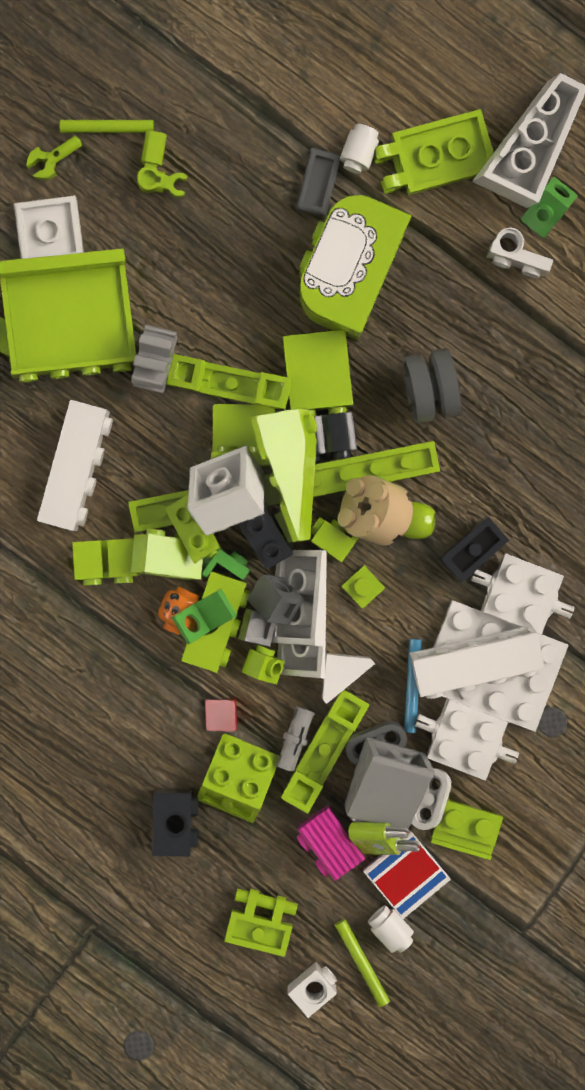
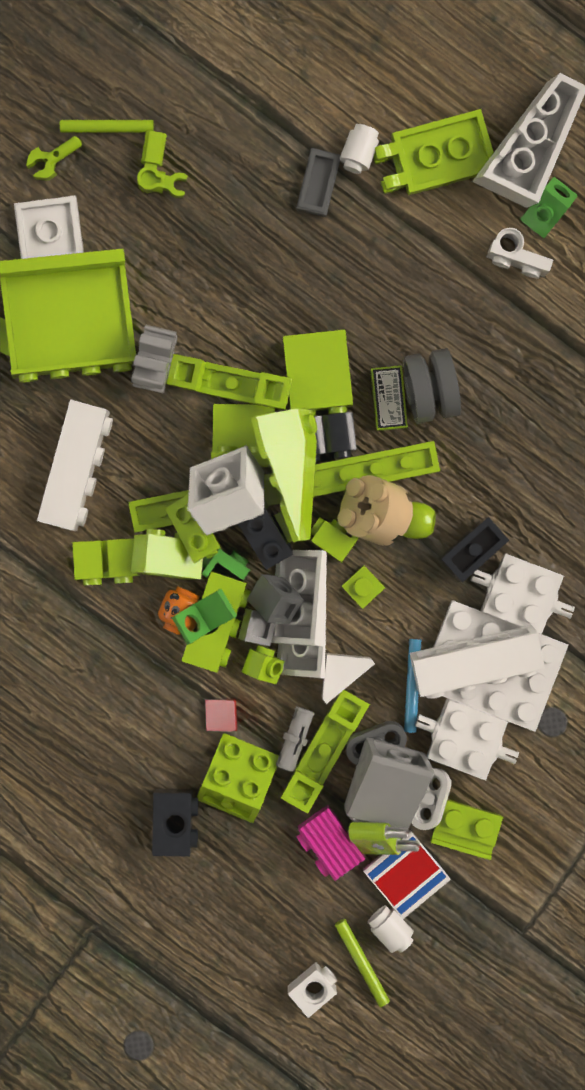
(260, 932): lime plate -> none
(350, 262): brick -> none
(388, 398): none -> tile

